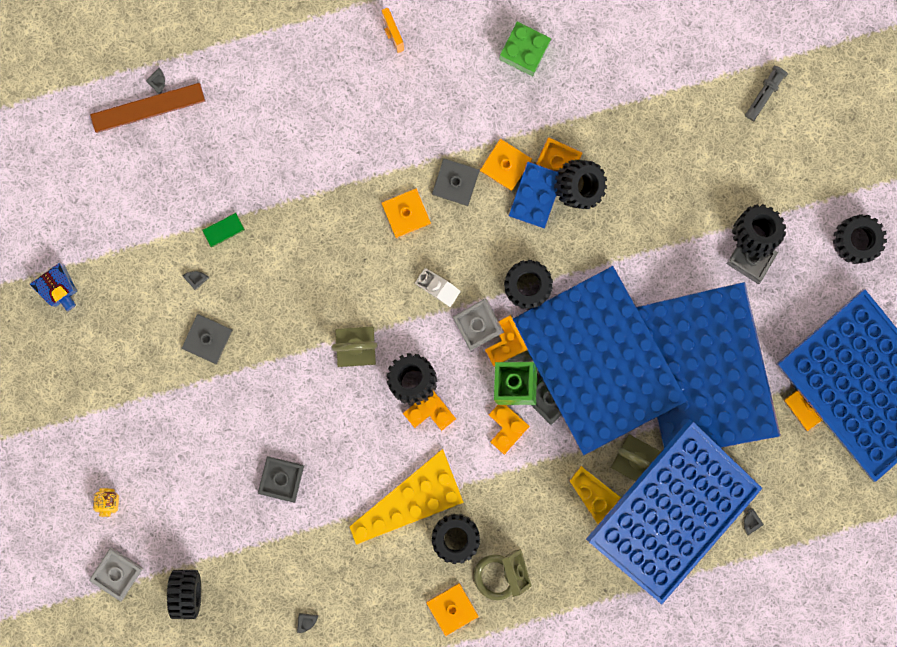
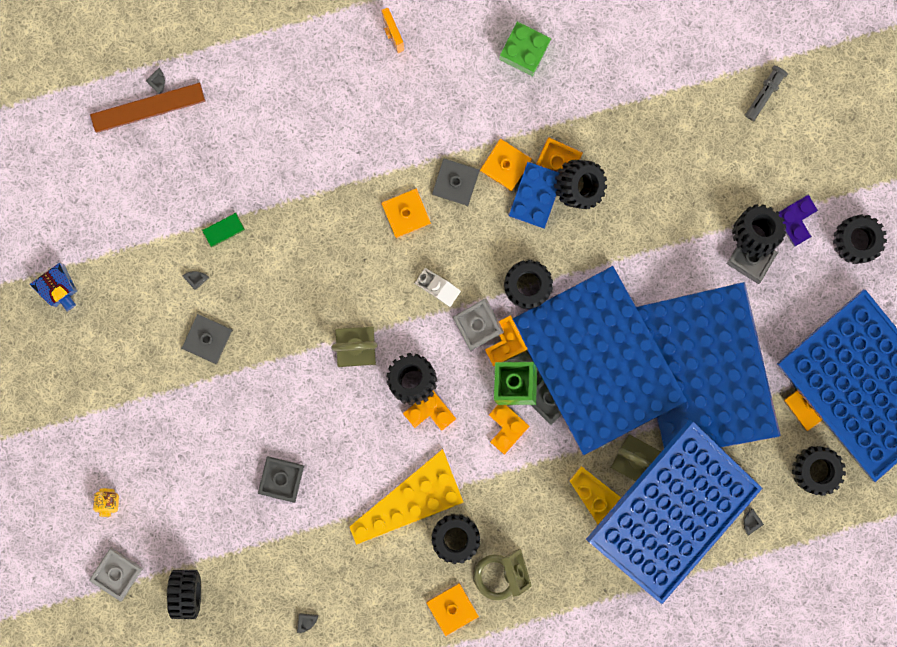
(793, 219): none -> dark purple plate
(835, 470): none -> black tyre

